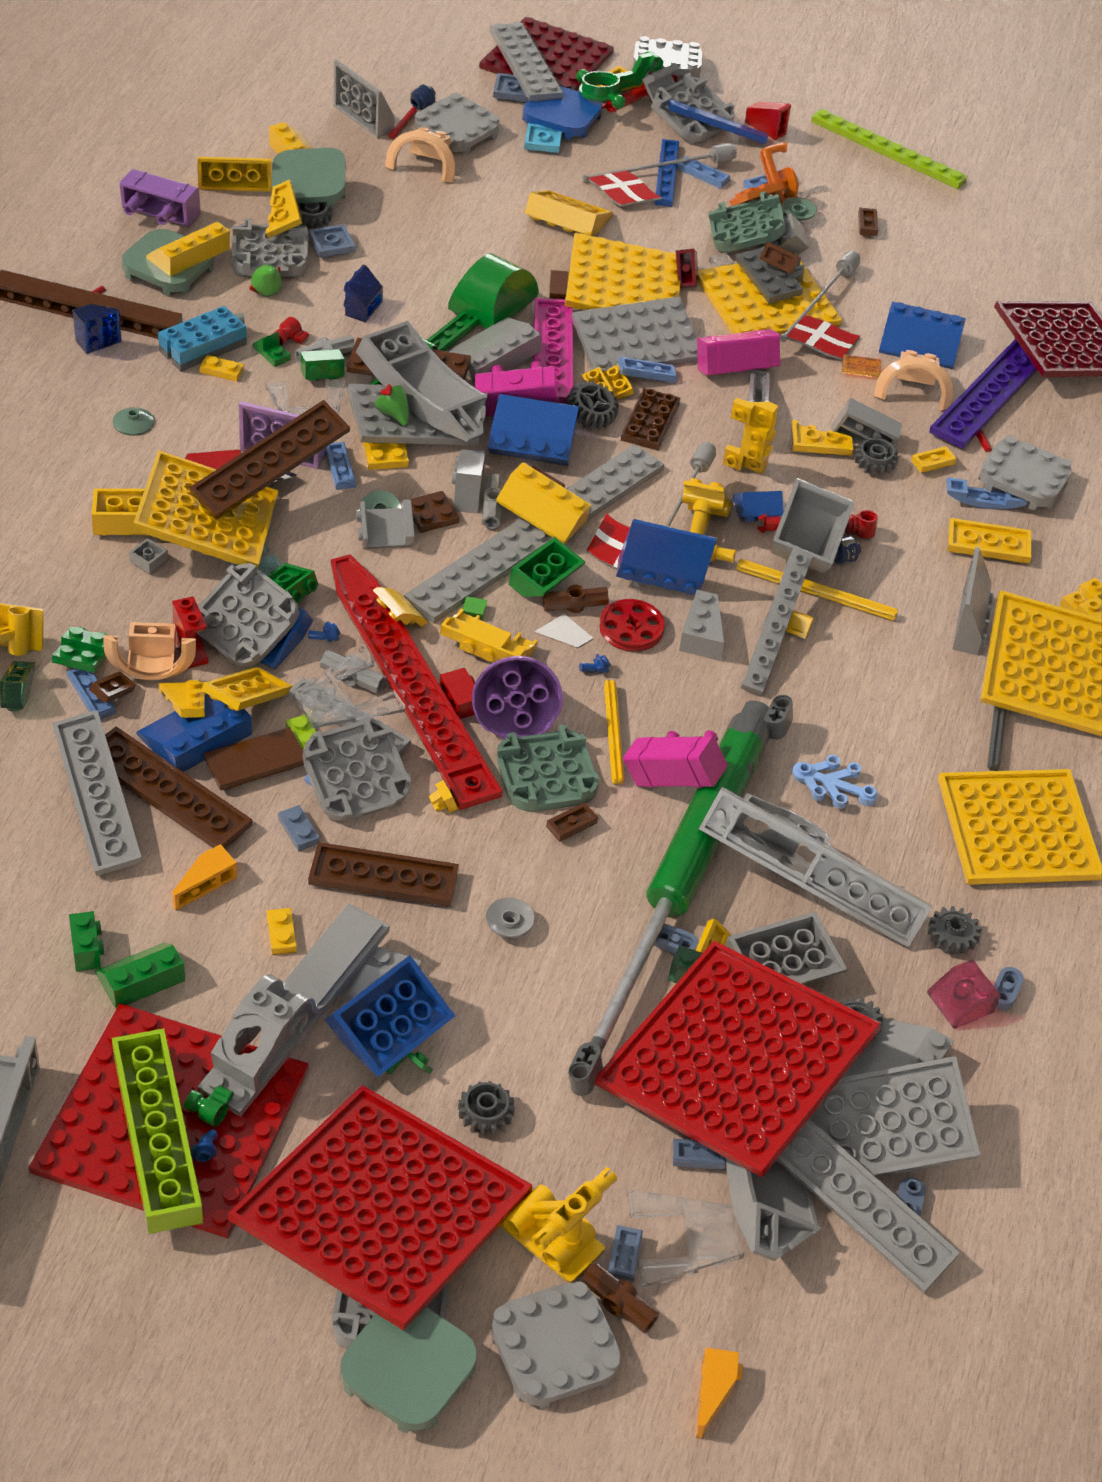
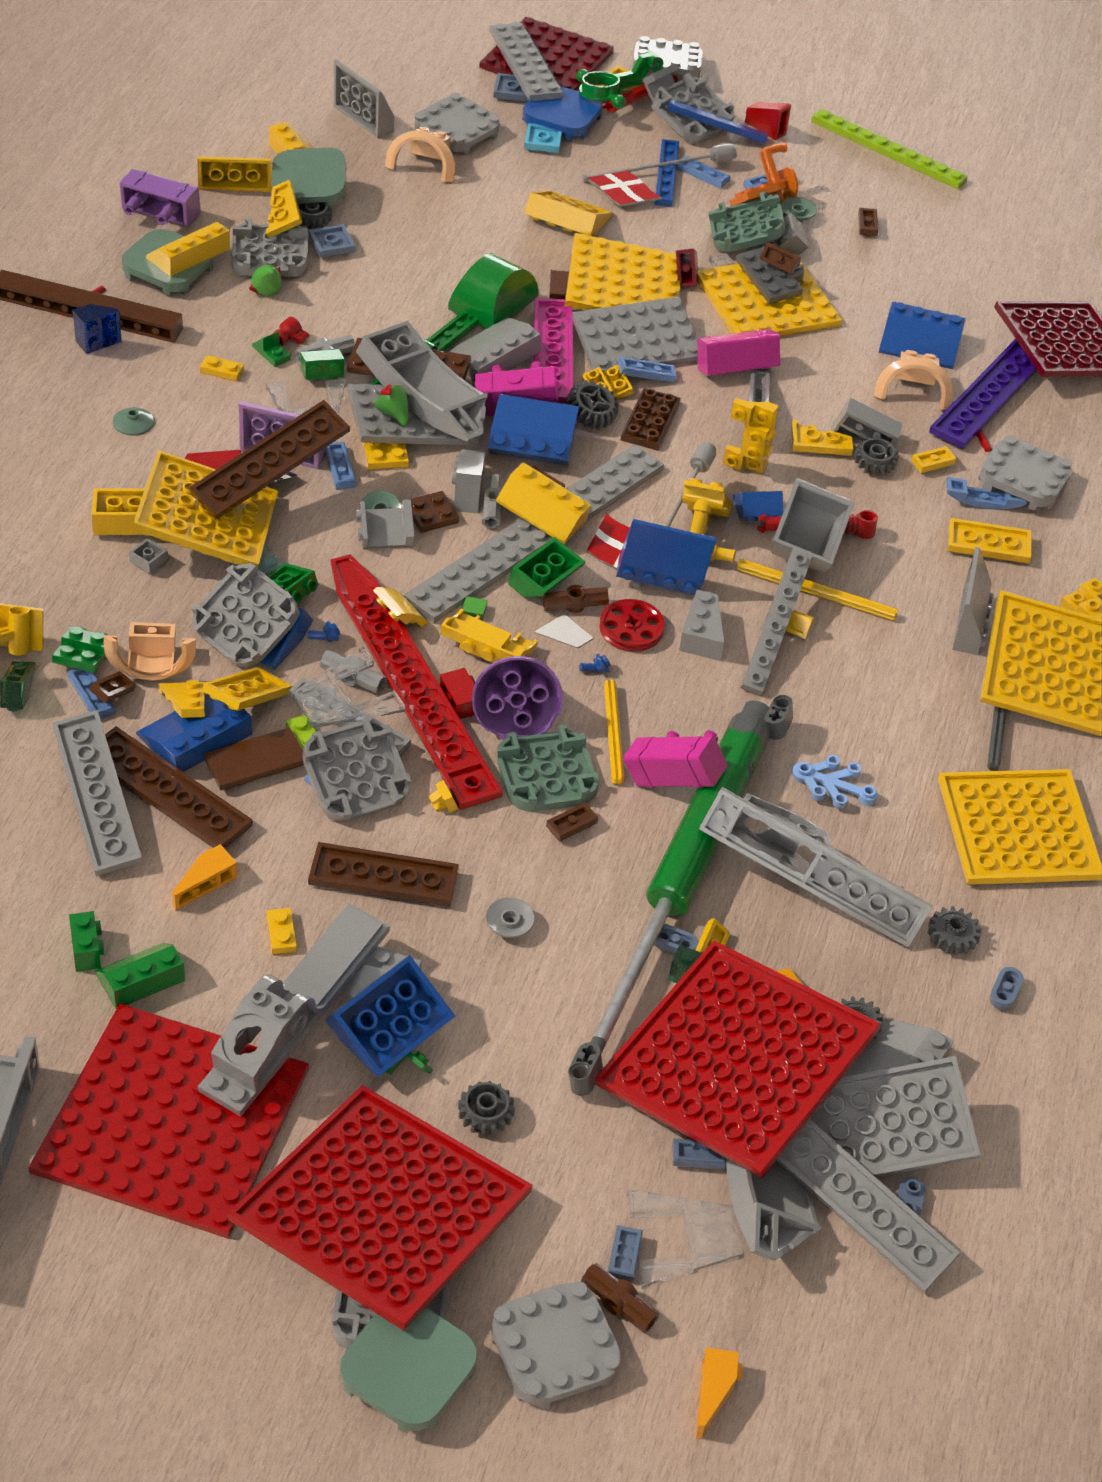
(157, 1131): lime brick -> none
(189, 621): red panel -> none
(204, 335): dark azure piece -> none
(204, 1149): blue plate -> none
(210, 1109): green piece -> none
(298, 828): sand blue plate -> none
(362, 294): clear blue slope -> none
(403, 122): red bar -> none
(423, 97): dark blue head -> none
(557, 1228): yellow plate -> none
(793, 948): light grey slope -> none
(821, 334): flag -> none
(847, 551): dark blue head -> none
(861, 365): clear orange plate -> none
(964, 994): clear pink slope -> none

